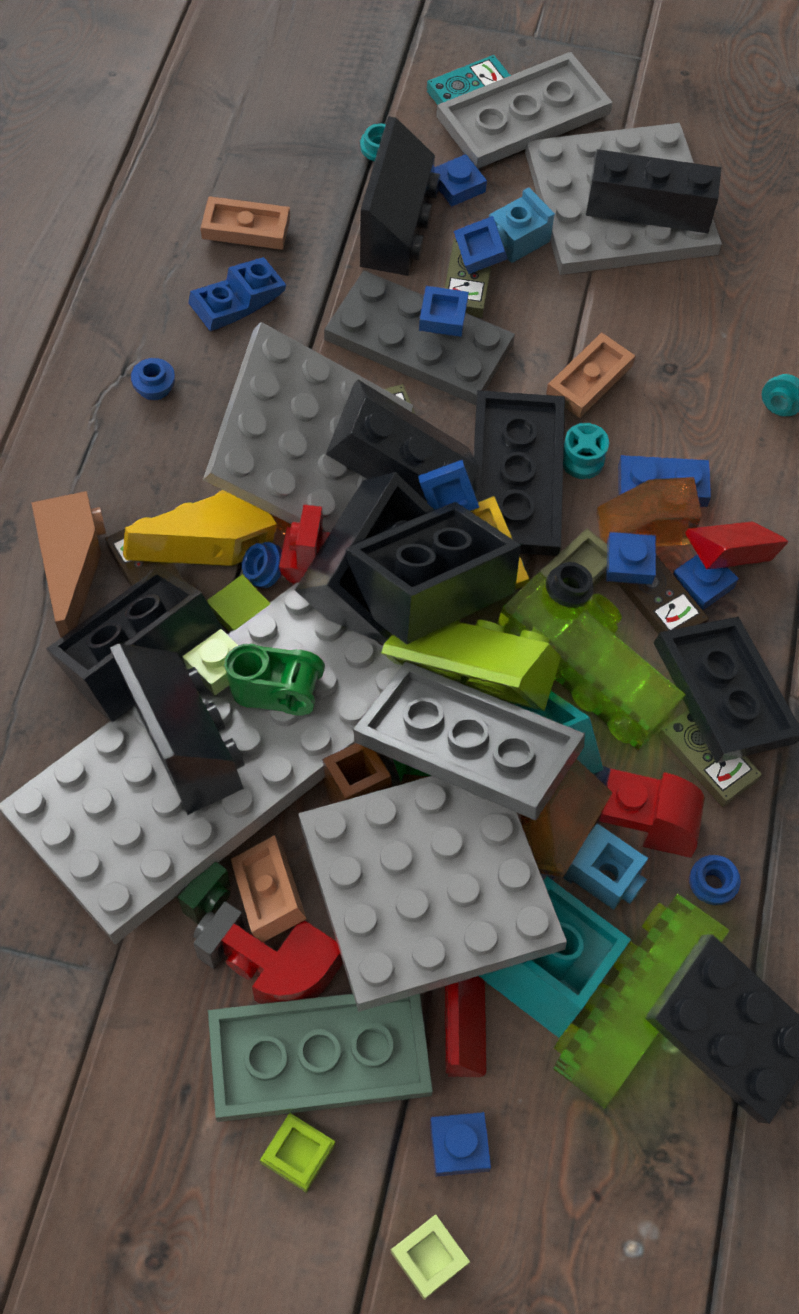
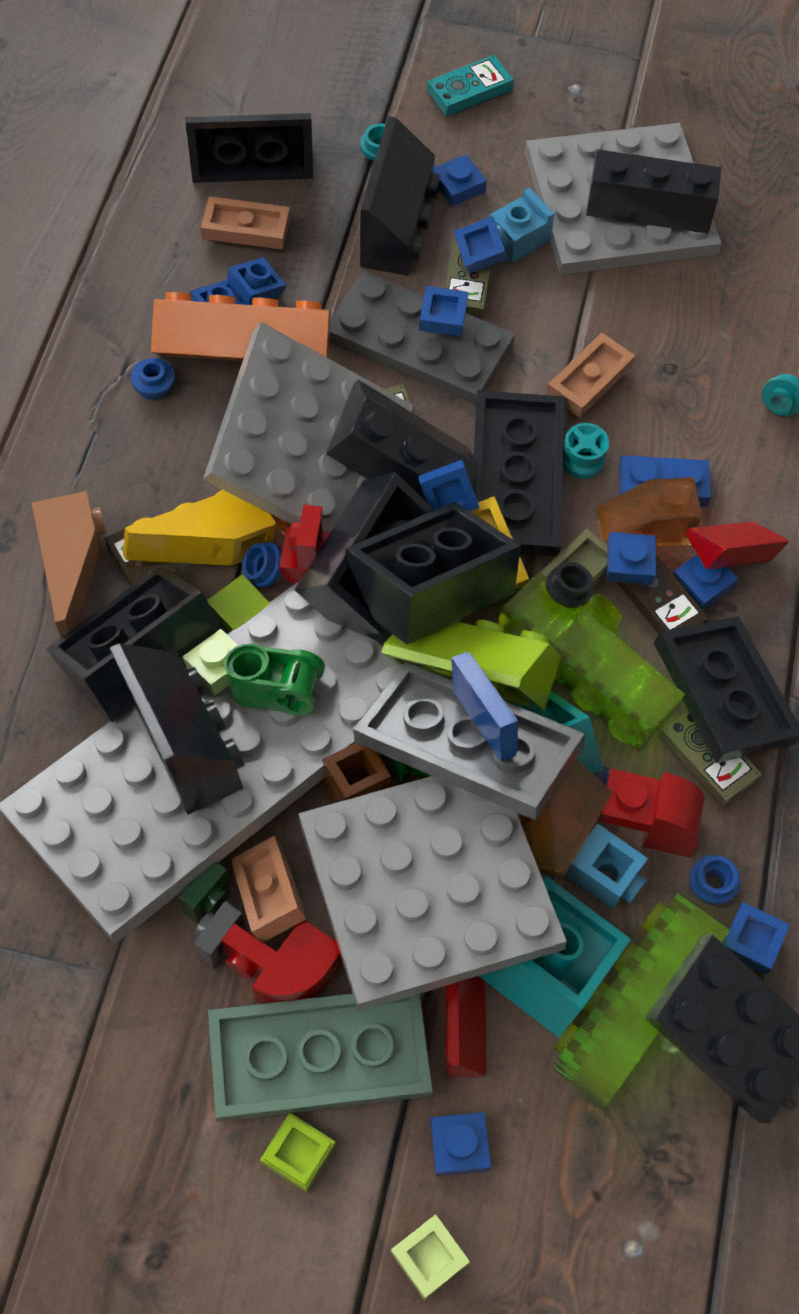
(224, 328): none -> orange brick
(250, 147): none -> black slope
(485, 706): none -> blue tile
(523, 108): light grey plate -> none
(755, 937): none -> blue plate

